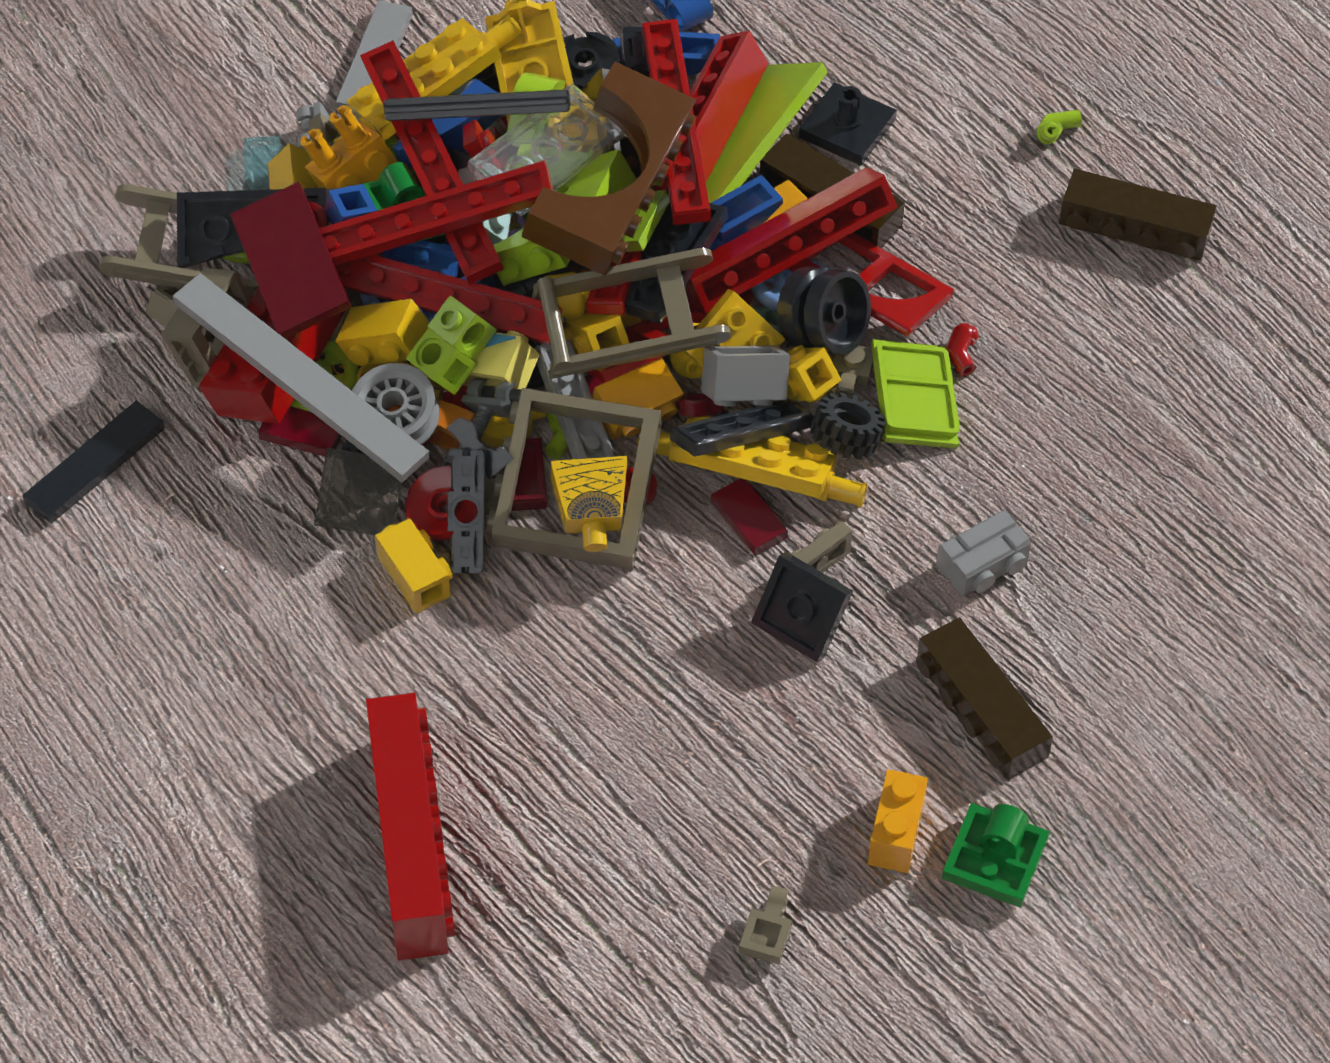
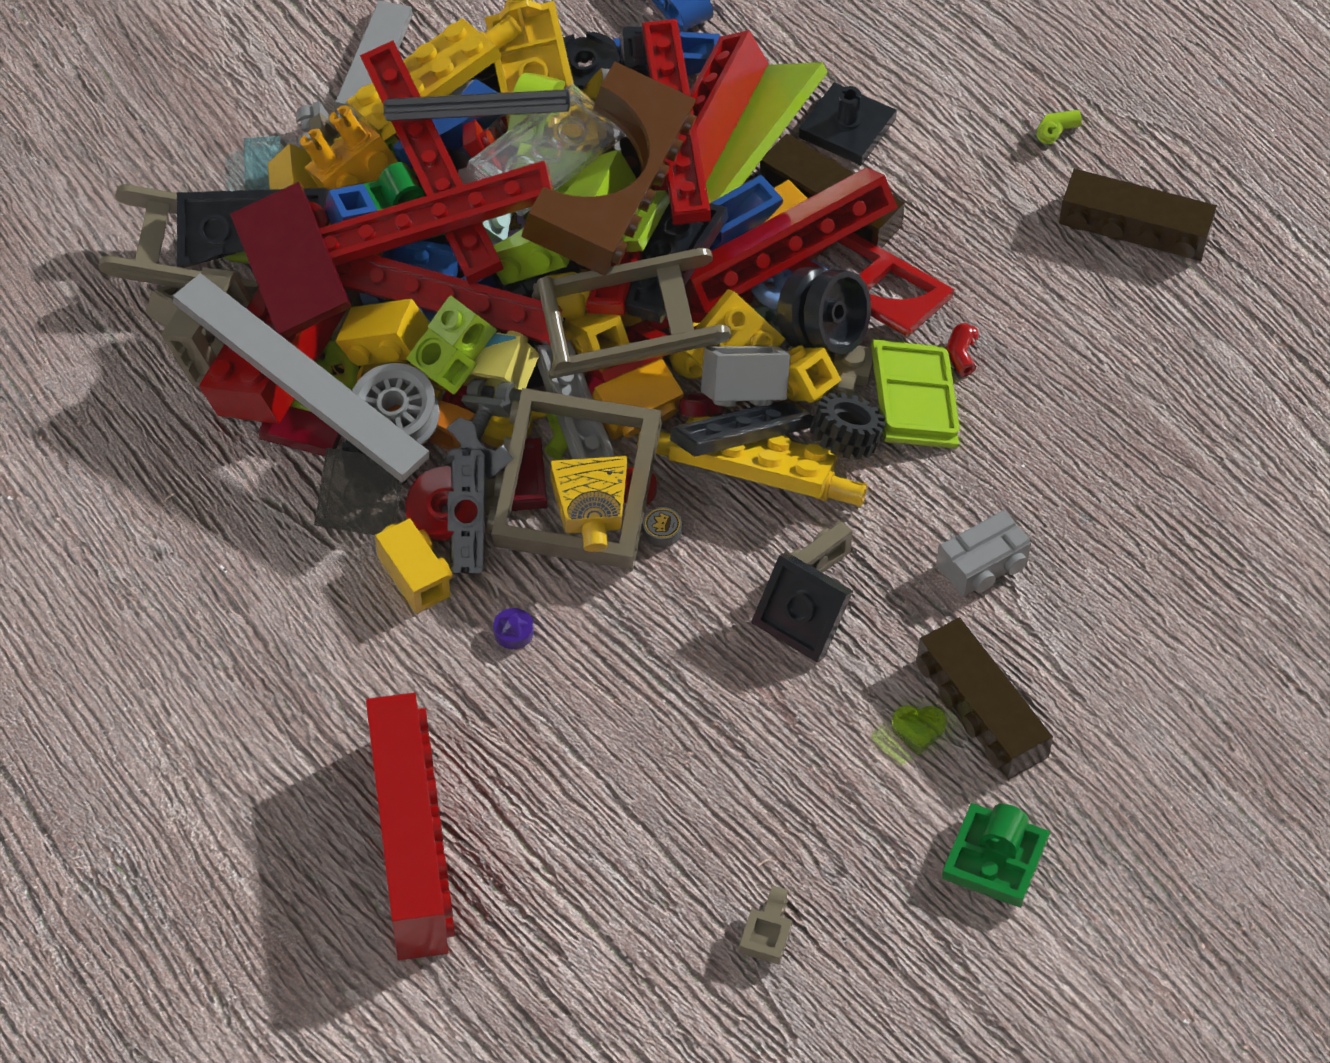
(93, 462): black tile -> none
(513, 628): none -> dark purple tile
(662, 526): none -> tile
(749, 516): dark red tile -> none
(897, 821): light orange brick -> none
(918, 726): none -> clear neon green tile

